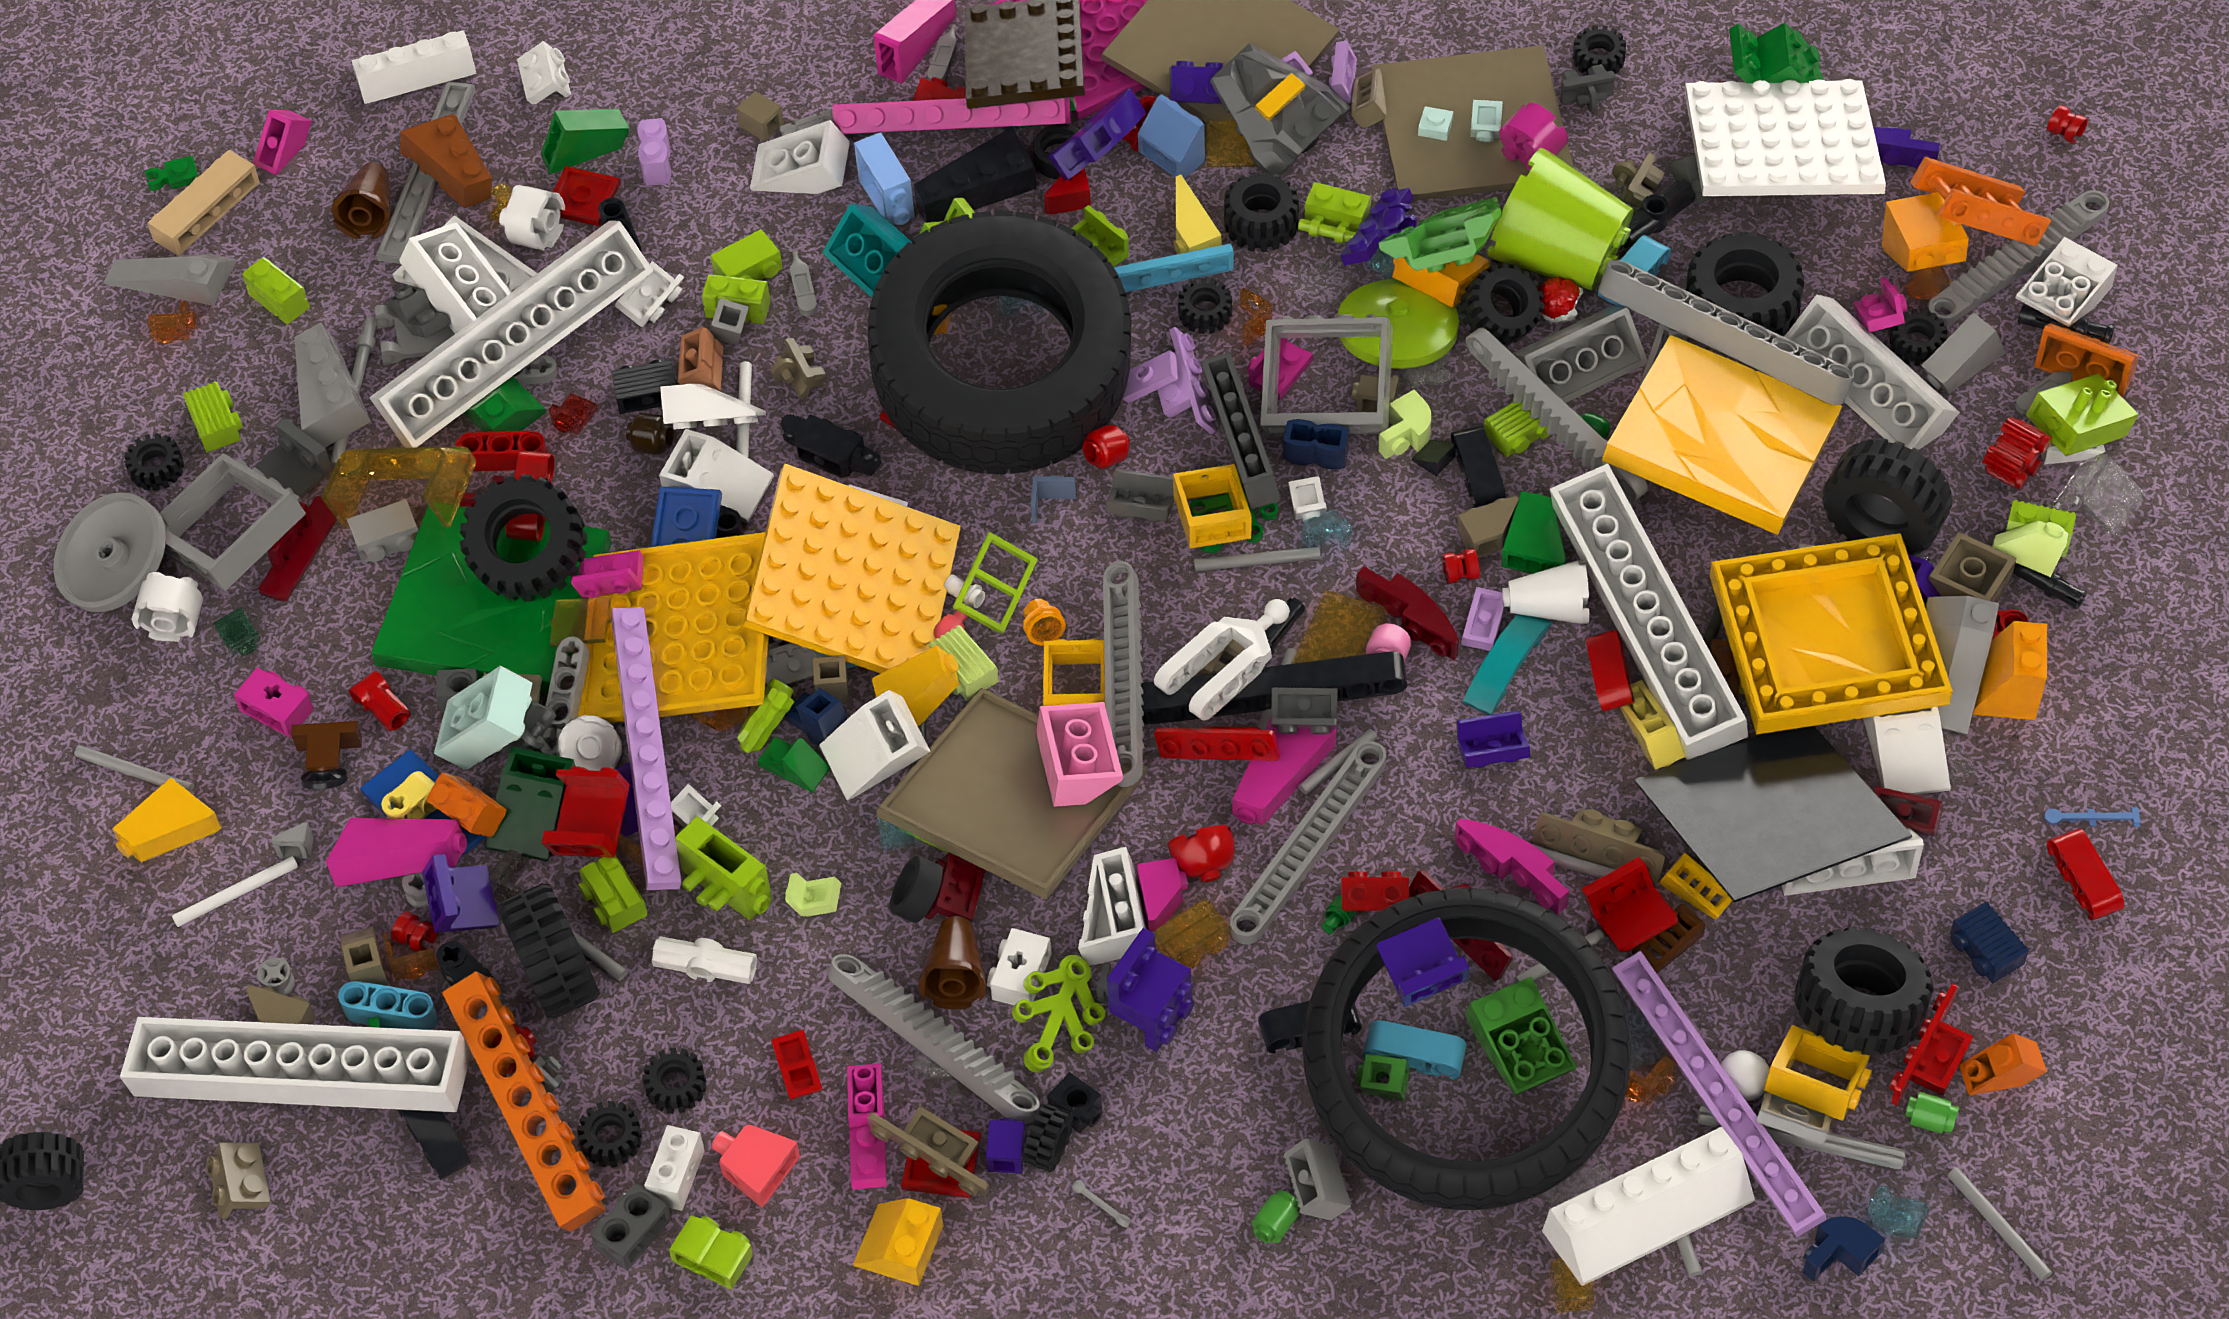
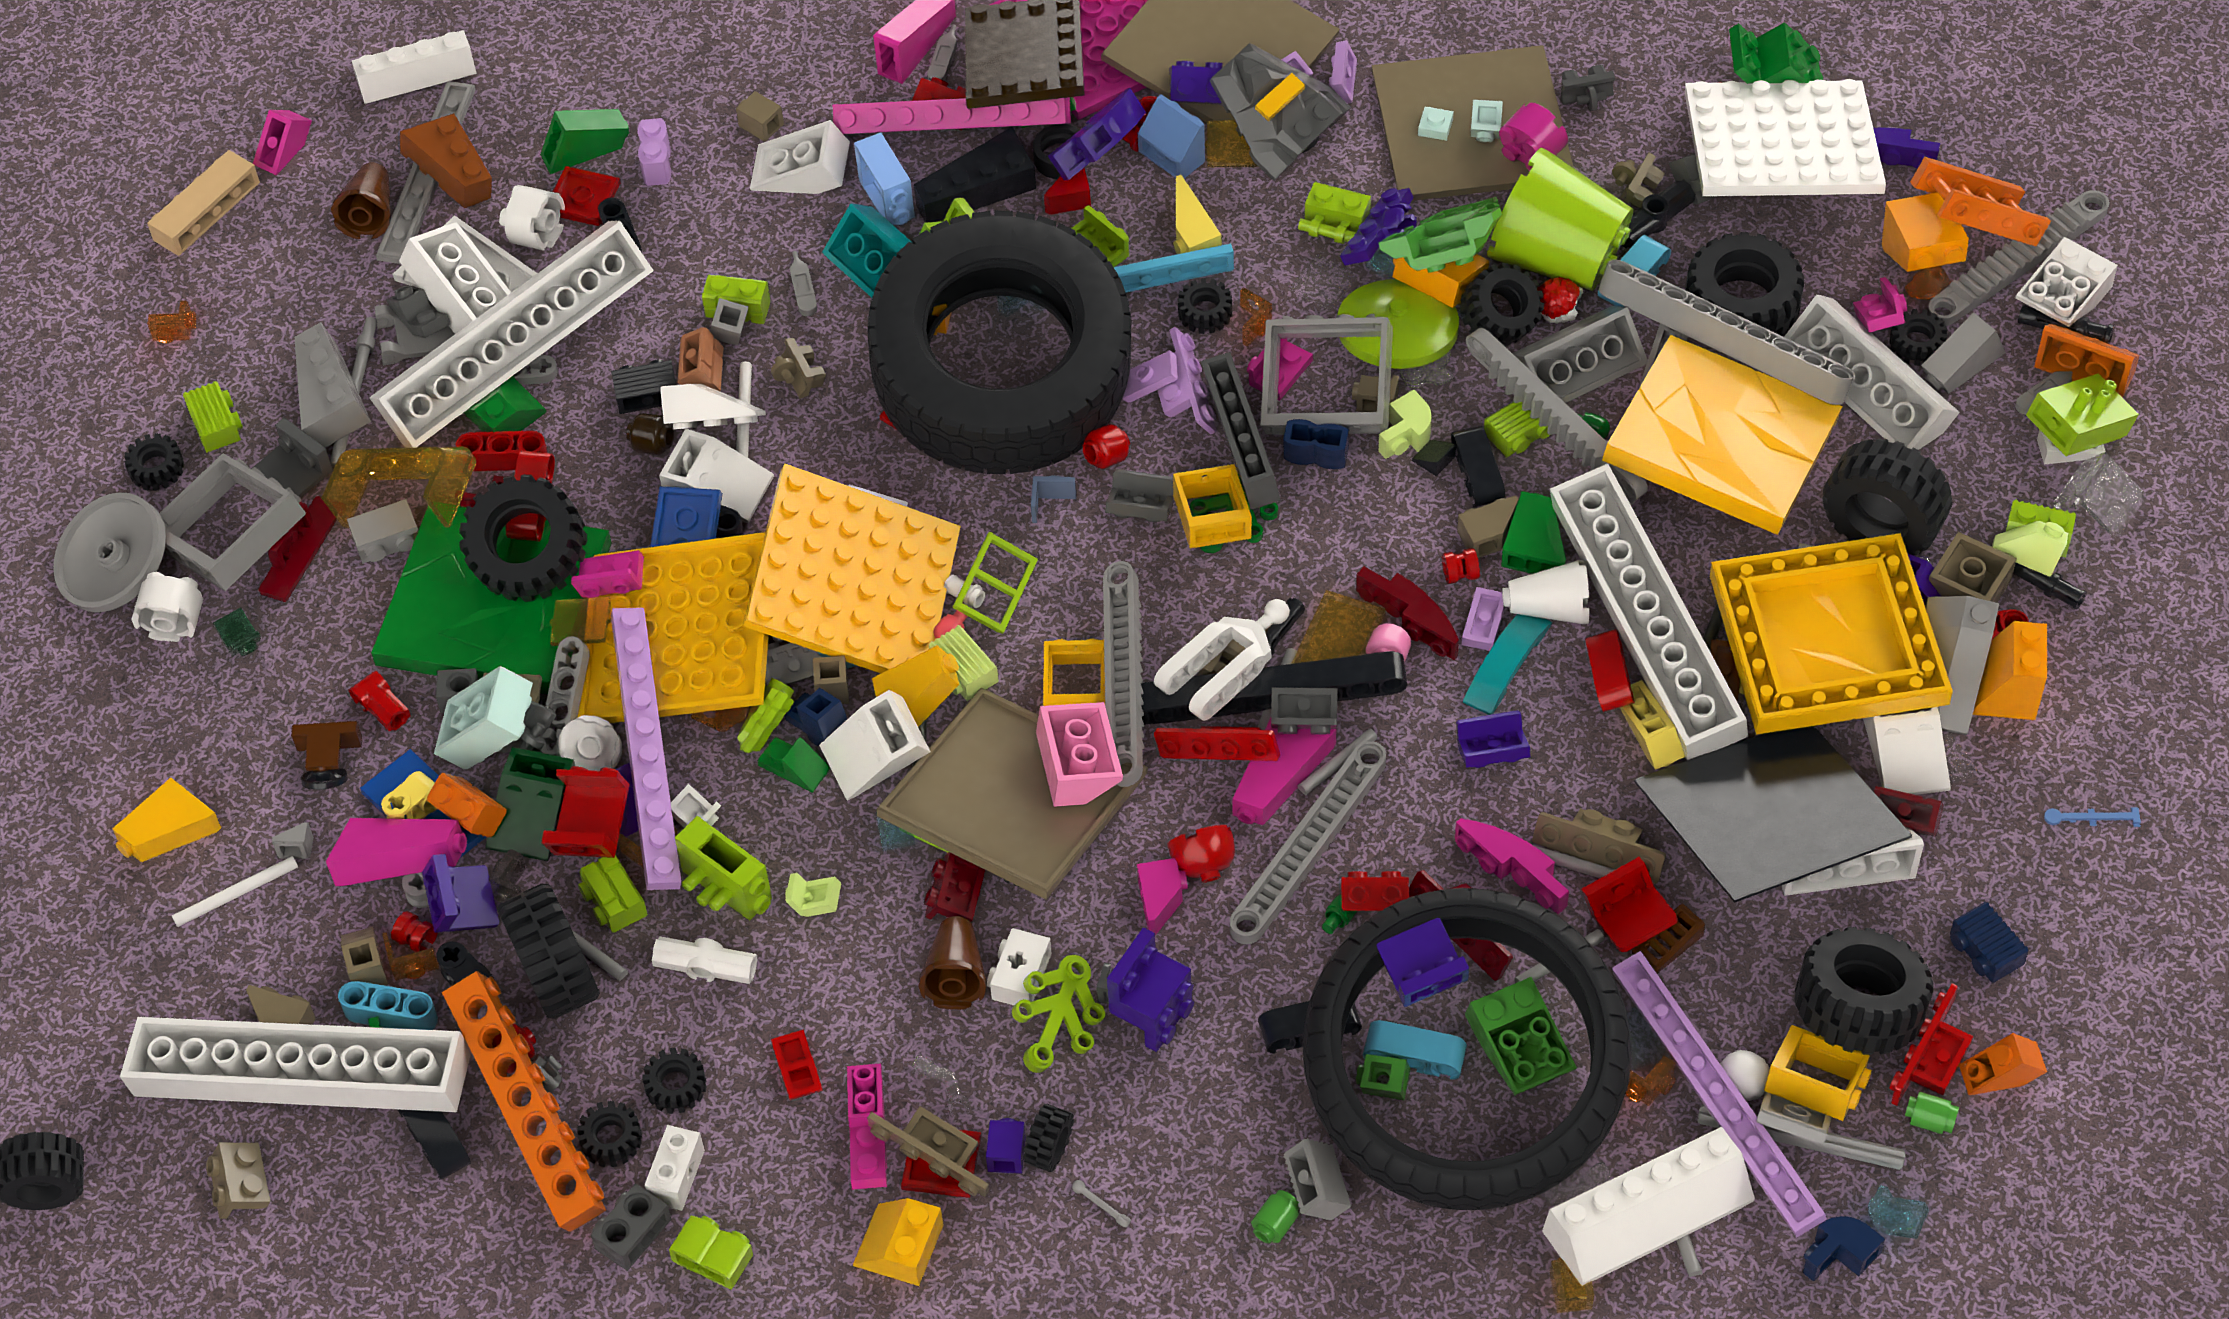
(127, 767): light grey bar -> none
(176, 174): green plate -> none
(182, 277): light grey wedge -> none
(273, 701): dark pink brick -> none
(275, 290): lime brick -> none
(276, 969): light grey wheel -> none
(502, 195): clear yellow arm -> none
(543, 73): white bracket -> none
(572, 414): clear red bracket -> none
(646, 298): white bracket -> none
(748, 258): lime brick -> none
(756, 1160): coral torso -> none
(806, 122): light grey axle -> none
(829, 446): black hinge -> none
(916, 889): black tyre -> none
(934, 1038): light grey gear -> none
(1042, 622): light orange piece -> none
(1071, 1091): black brick -> none
(1113, 908): white wedge -> none
(1193, 934): clear yellow brick -> none
(1256, 559): light grey bar -> none
(1261, 229): black tyre -> none
(1307, 498): white bracket -> none
(1325, 527): clear light blue bracket -> none
(1368, 103): dark tan slope -> none
(1599, 39): black tyre -> none
(1692, 895): yellow slope -> none
(1999, 1224): light grey bar -> none
(2016, 453): red brick -> none
(2067, 123): red wheel -> none
(2087, 874): red beam -> none

